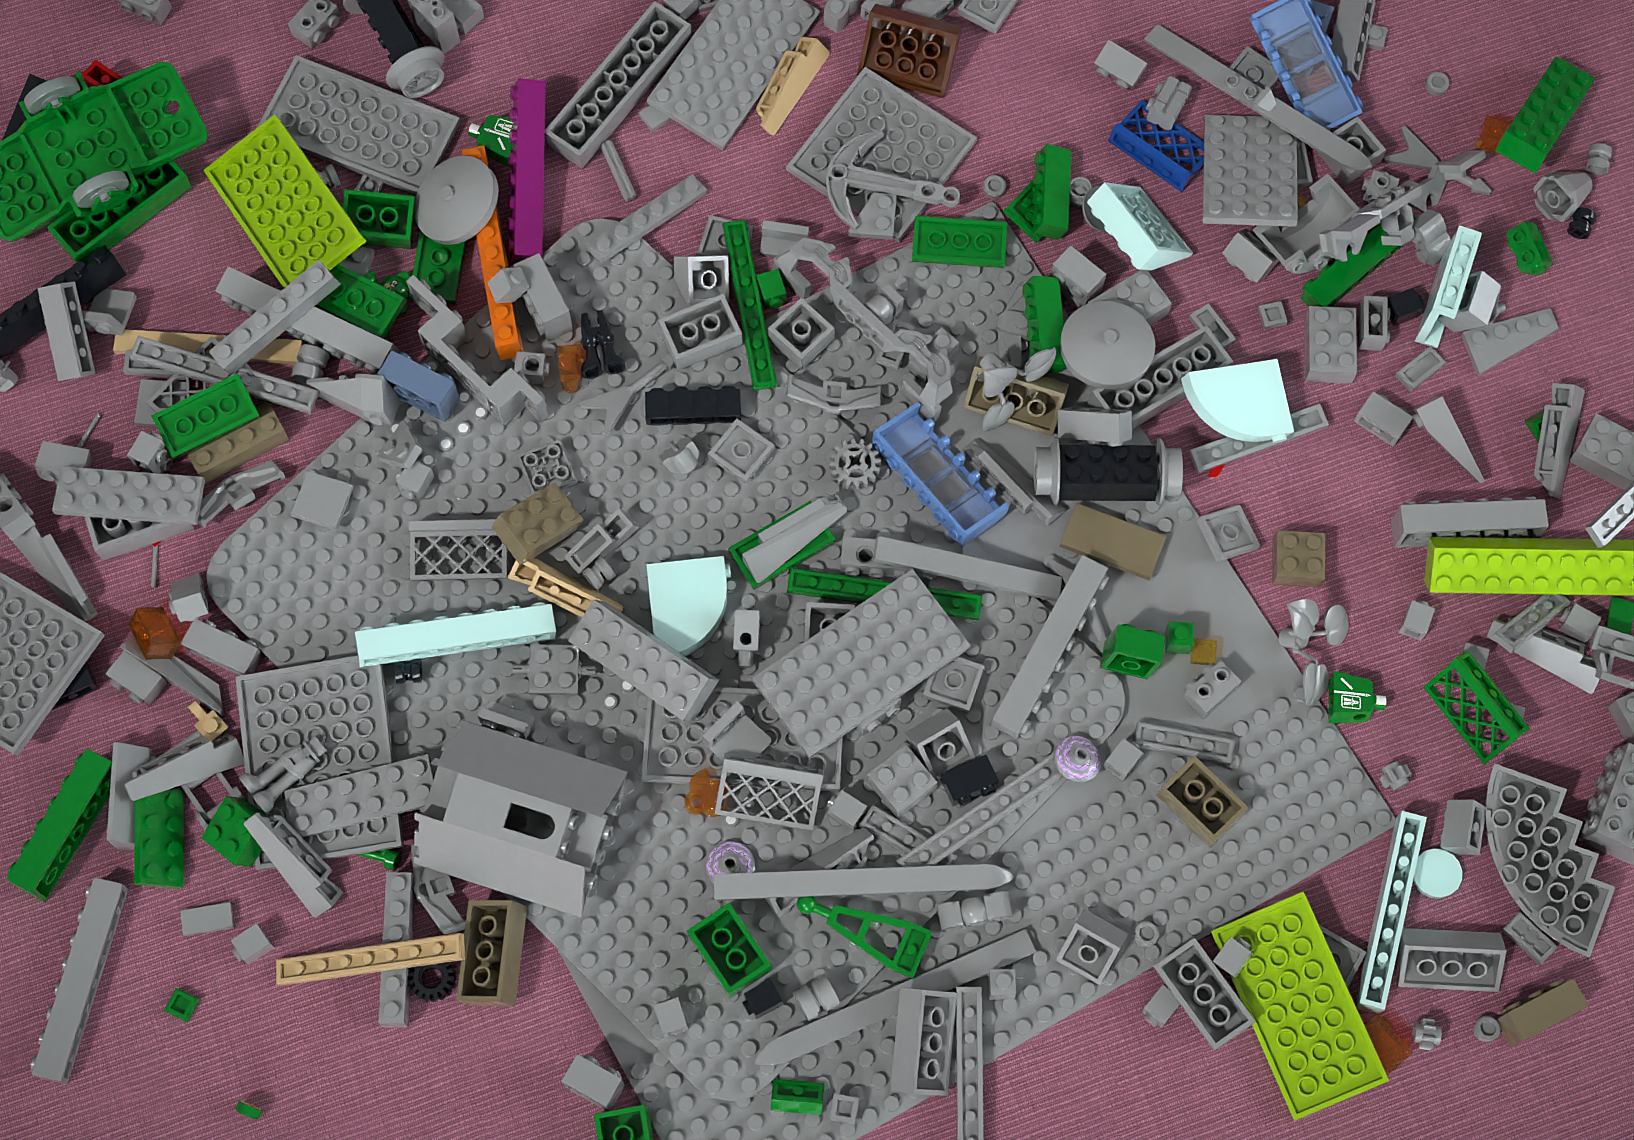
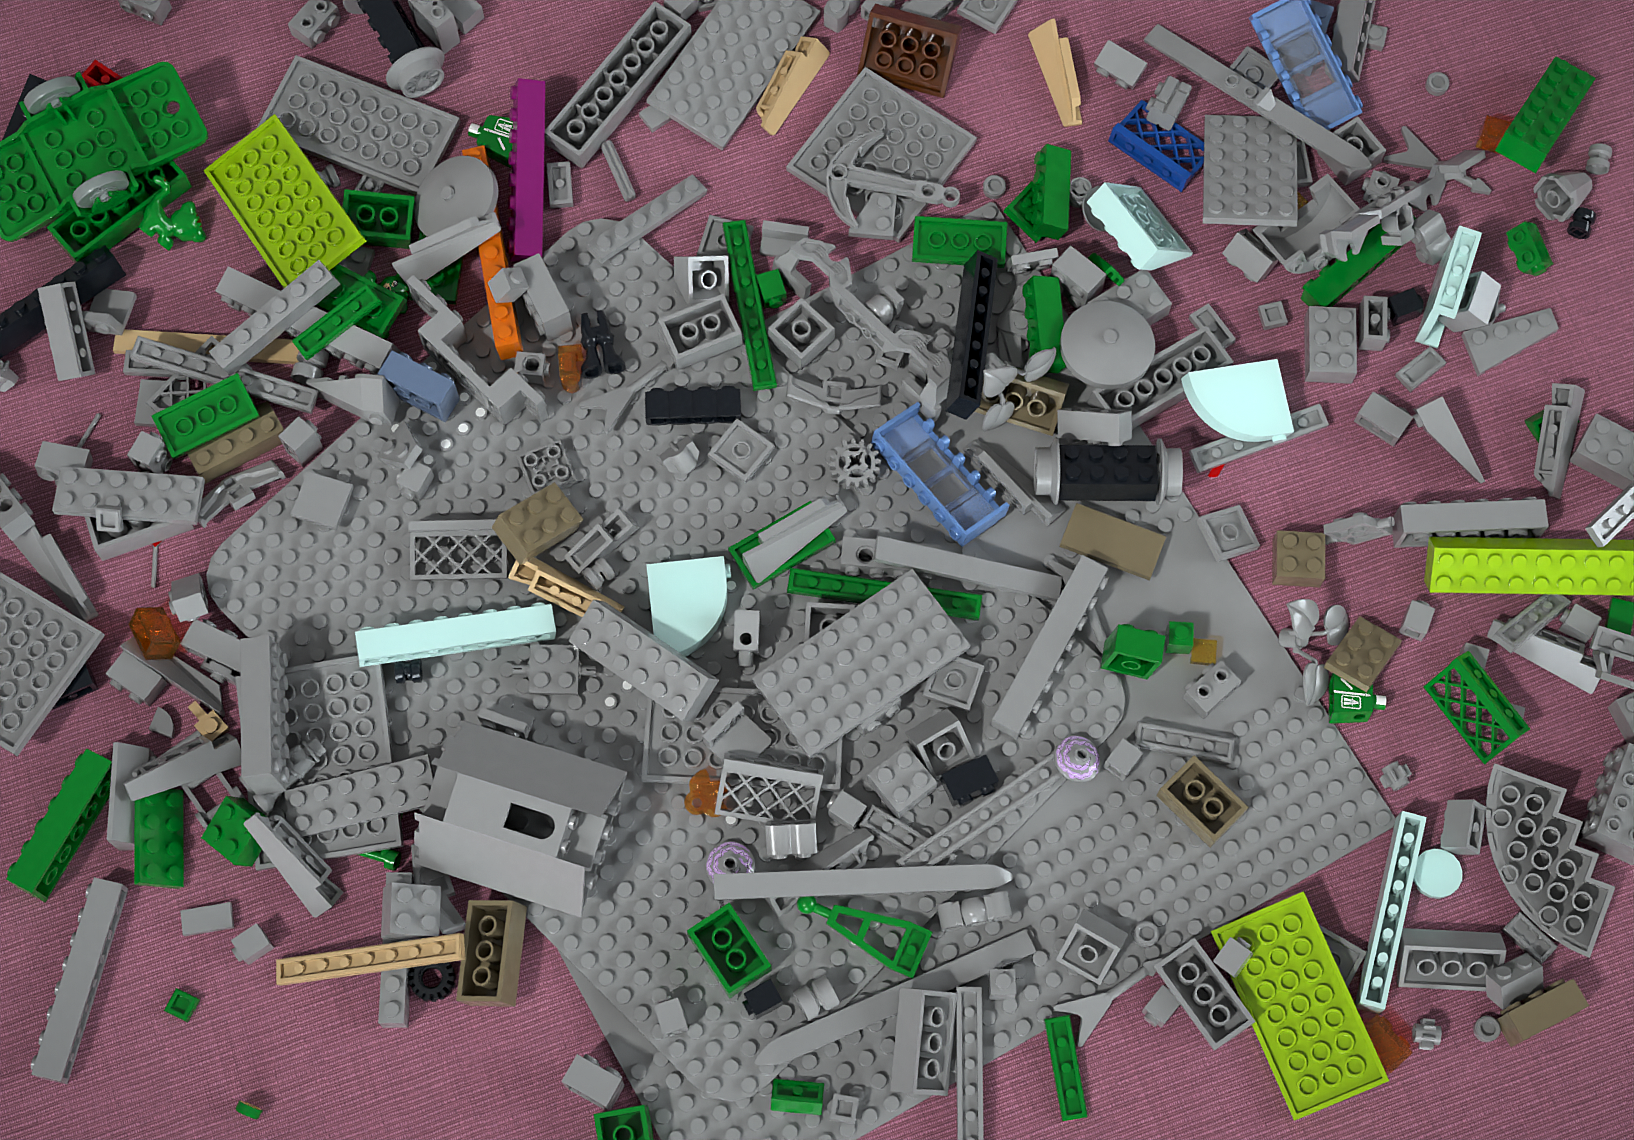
(109, 518): none -> light grey tile
(162, 724): none -> light grey tile
(182, 224): none -> green animal
(219, 671): none -> light grey plate
(263, 715): none -> light grey brick
(301, 441): none -> light grey brick
(337, 321): none -> green tile
(410, 911): none -> light grey brick
(446, 246): none -> light grey wedge
(560, 185): none -> light grey plate
(791, 838): none -> light grey brick
(971, 335): none -> black brick
(1038, 259): none -> light grey plate
(1058, 70): none -> tan wedge
(1065, 1068): none -> green tile
(1094, 1006): none -> light grey piece
(1110, 272): none -> green tile
(1358, 529): none -> light grey plate
(1363, 654): none -> dark tan plate
(1514, 980): none -> light grey brick

